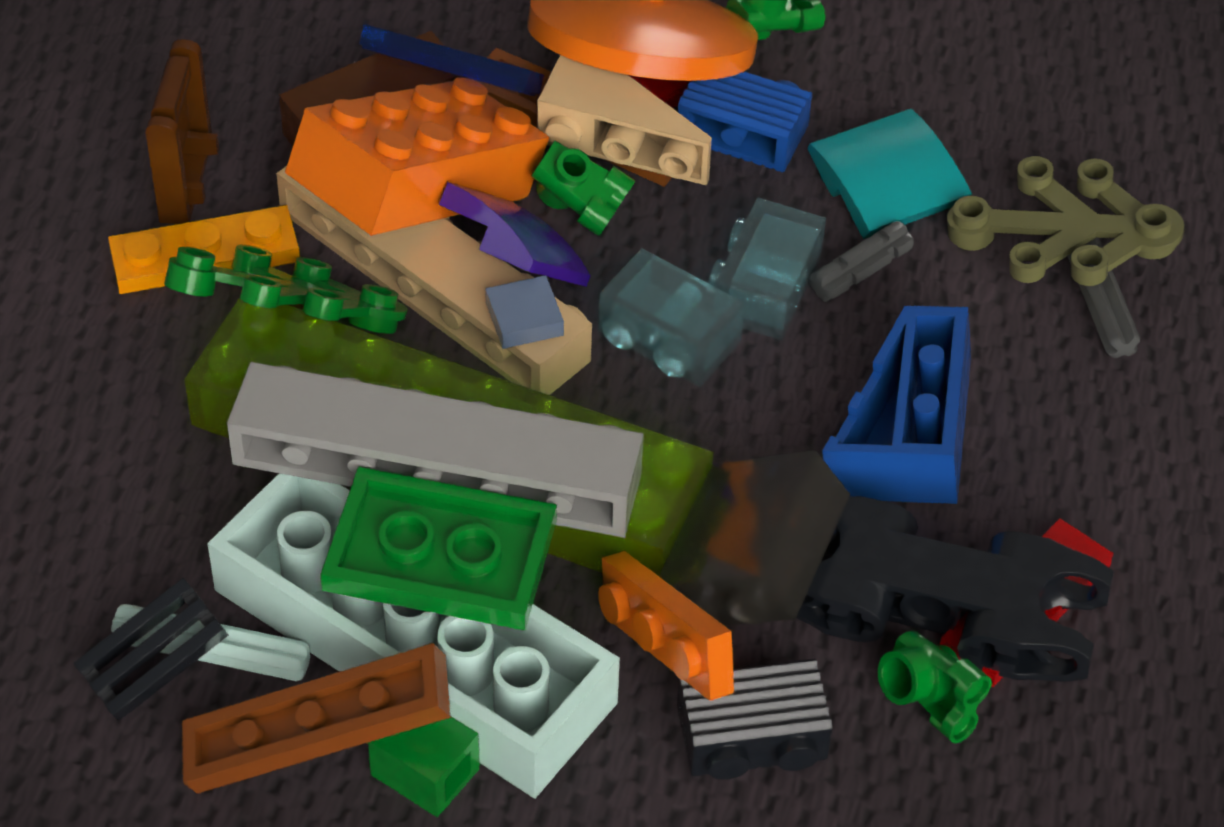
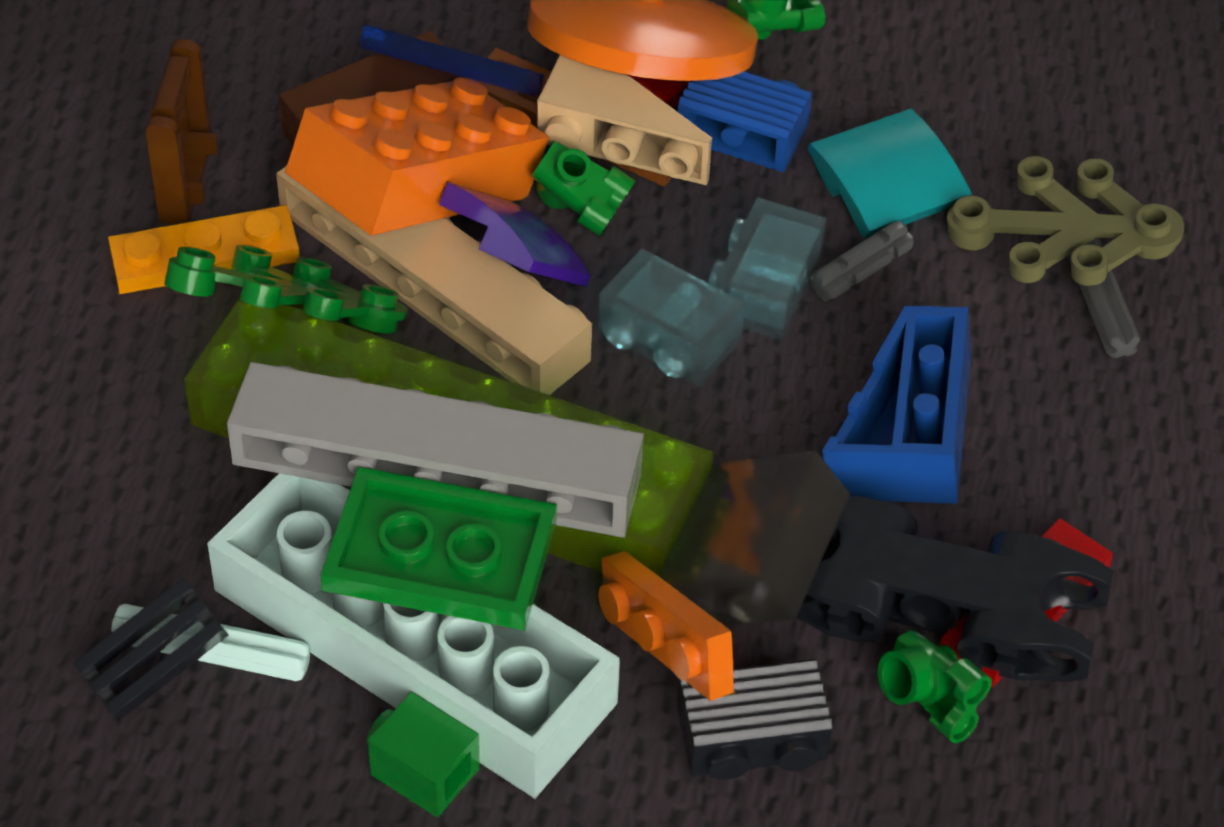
(315, 718): dark orange plate -> none
(524, 312): sand blue tile -> none

